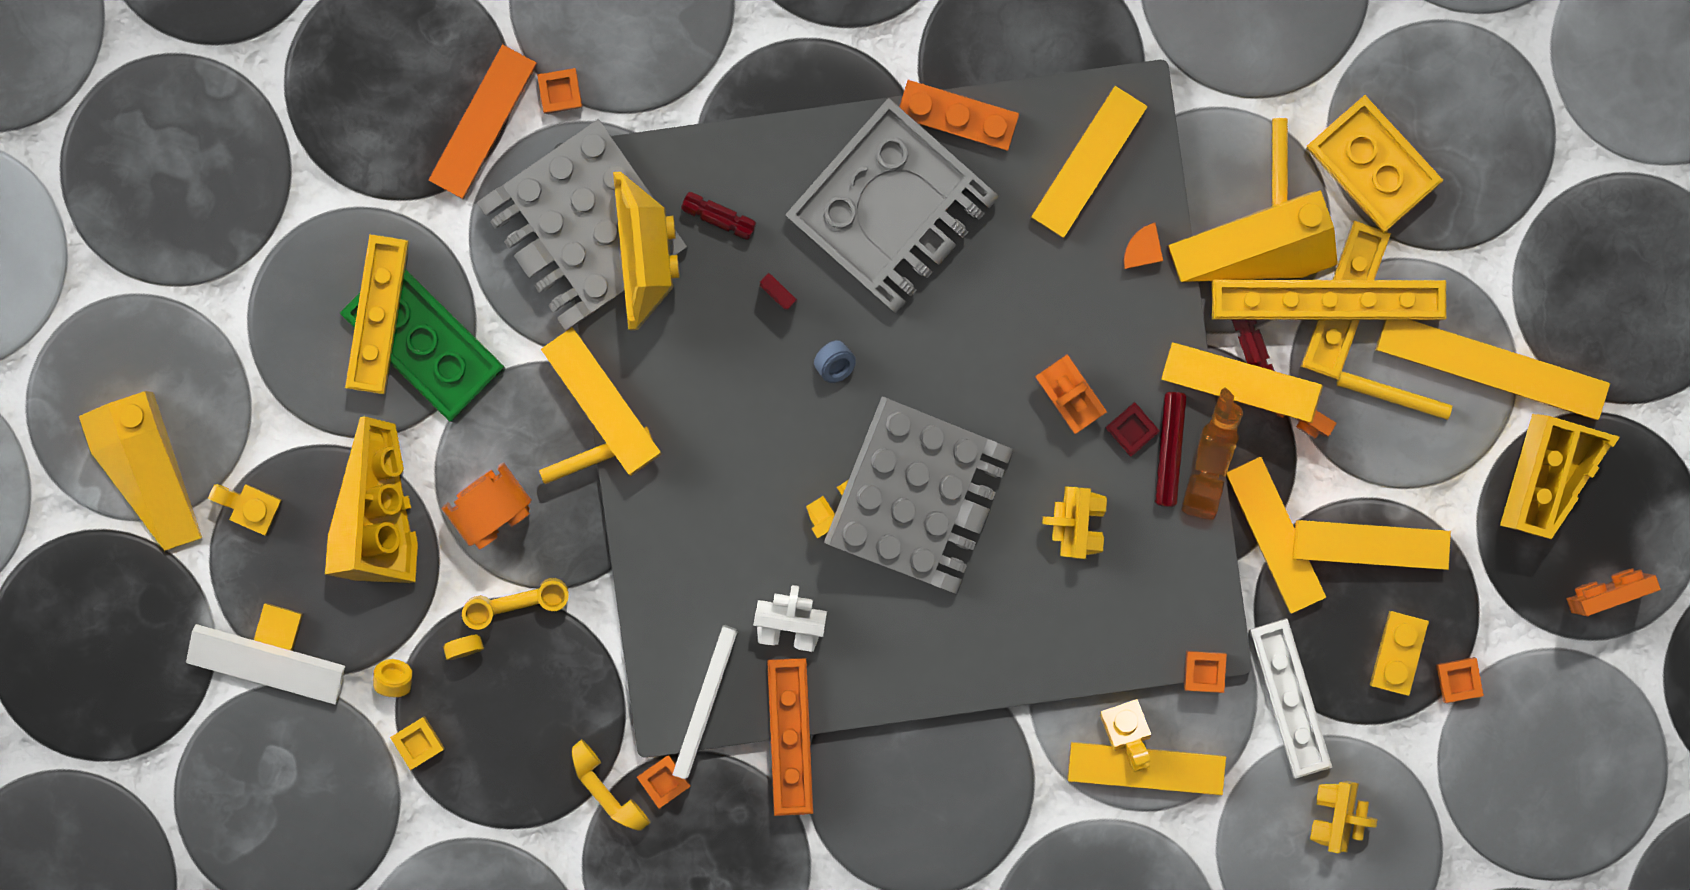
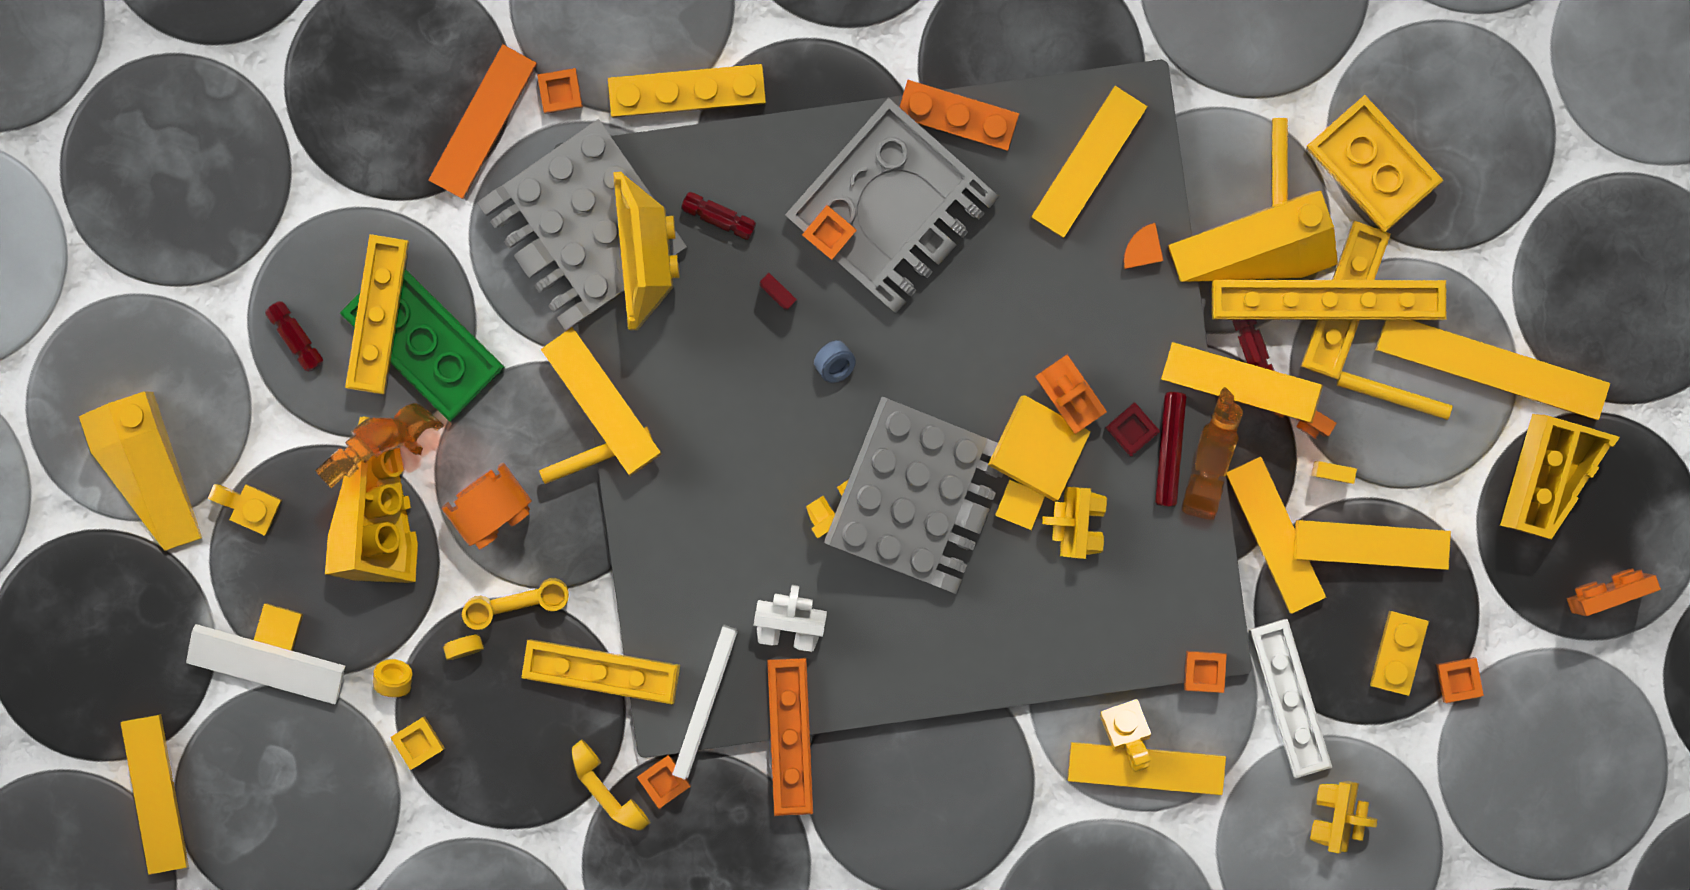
(154, 794): none -> yellow tile
(294, 336): none -> dark red axle
(376, 437): none -> clear orange piece
(600, 671): none -> yellow tile
(686, 90): none -> yellow plate
(829, 232): none -> orange tile
(1019, 504): none -> yellow tile
(1038, 448): none -> yellow tile
(1334, 472): none -> yellow tile

